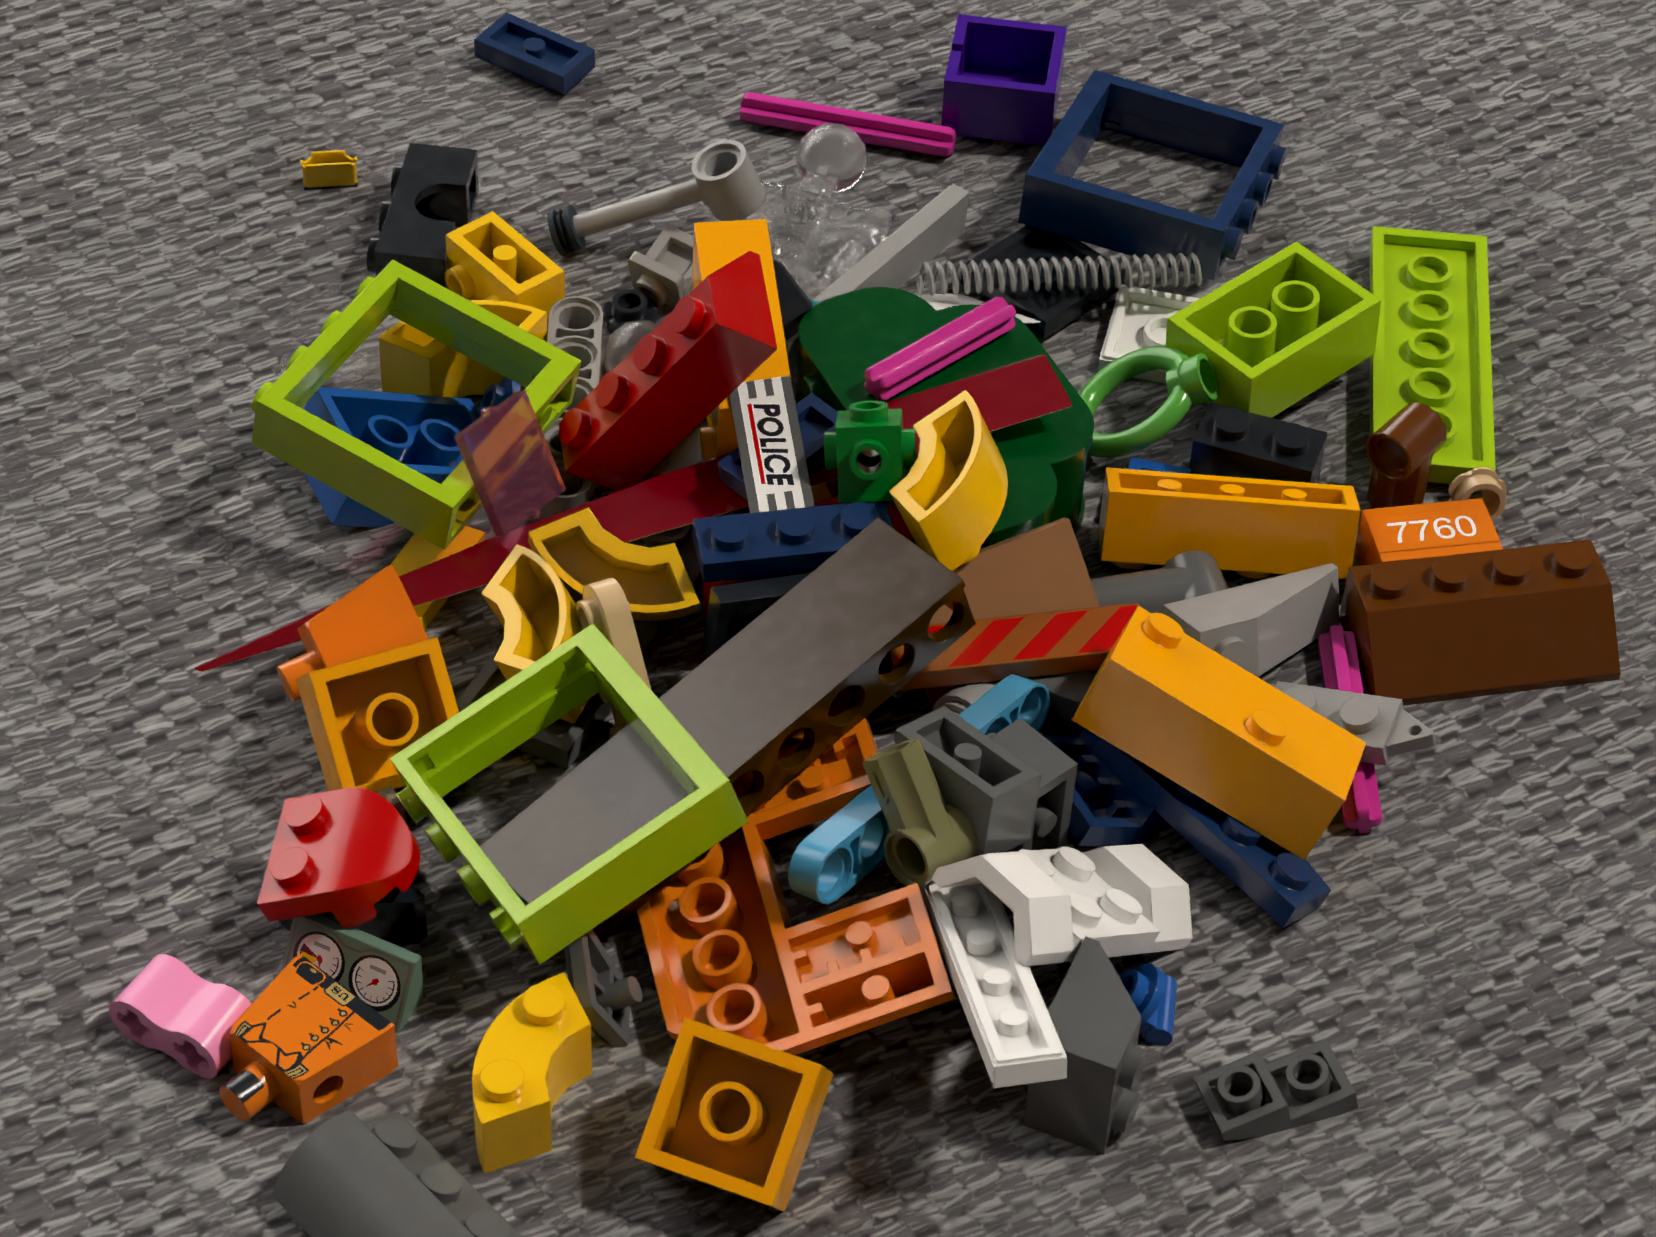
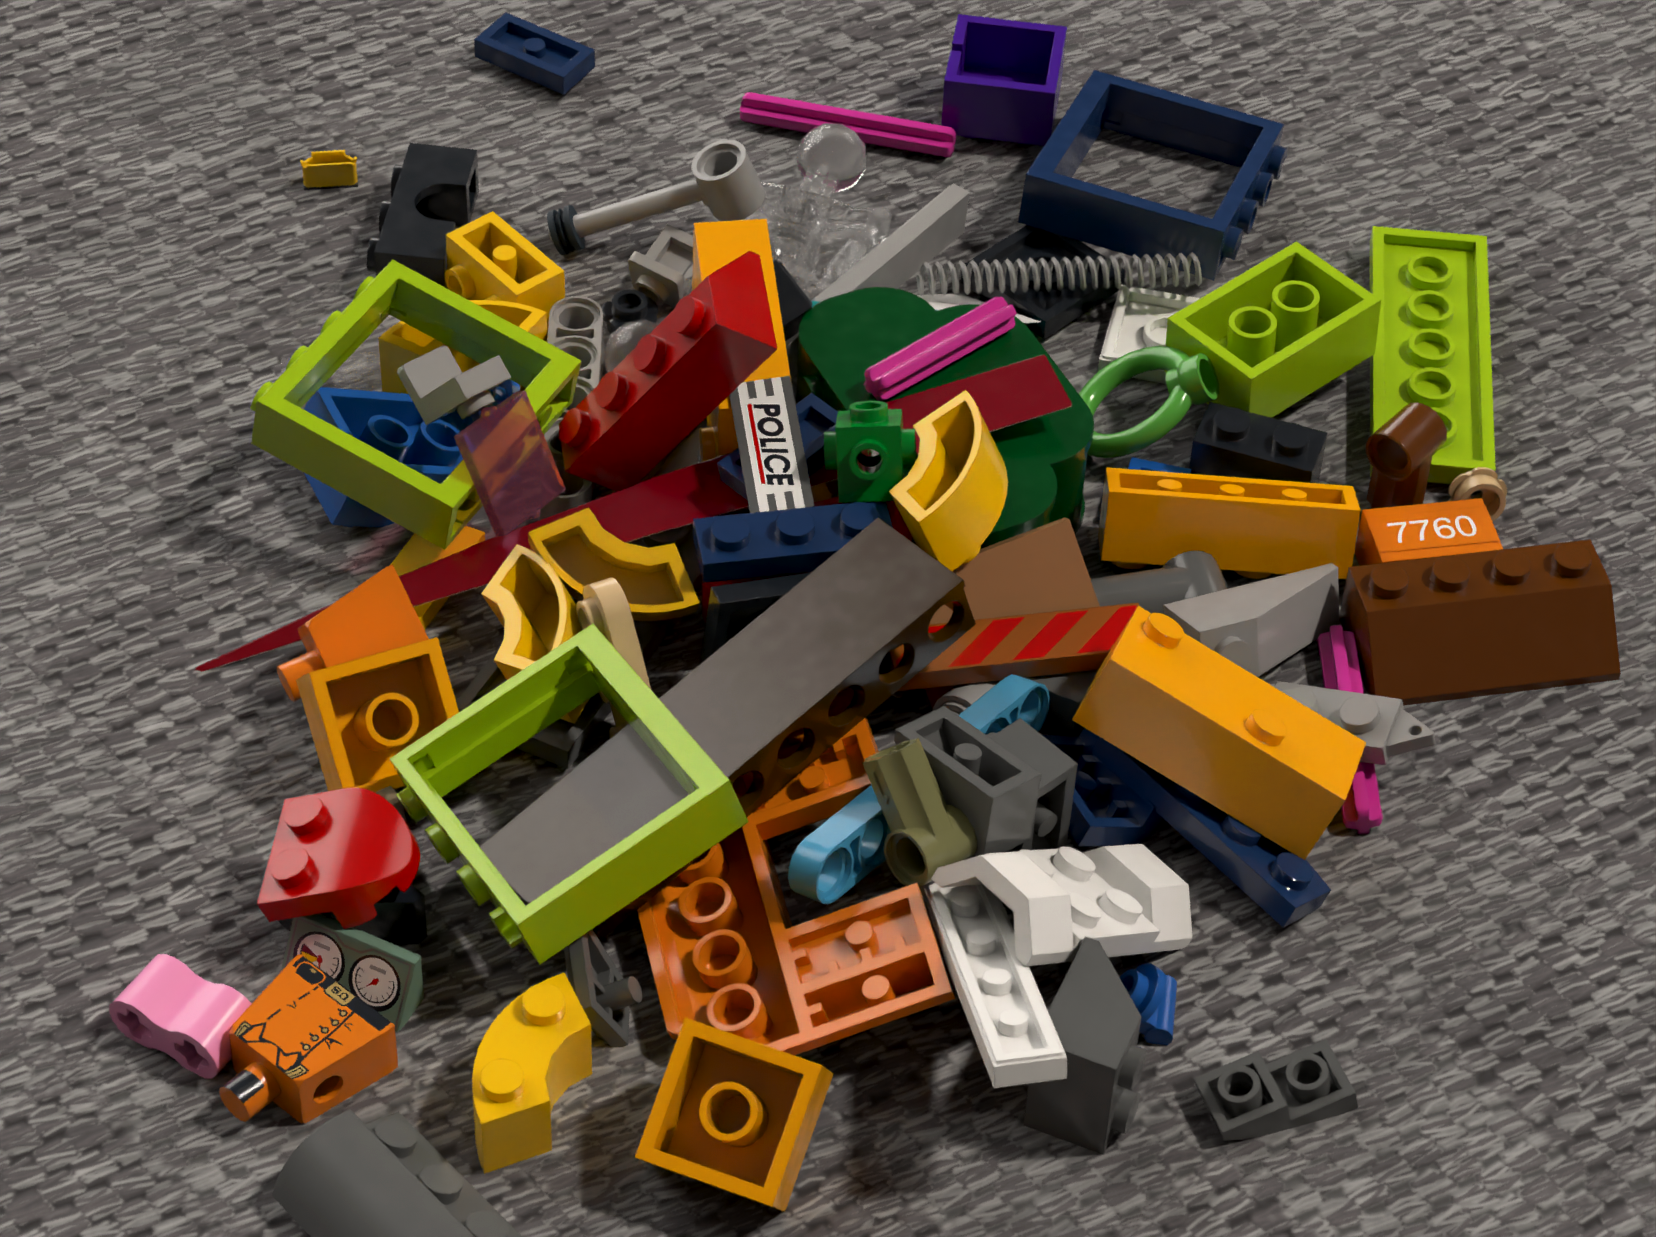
(441, 387): none -> light grey bracket

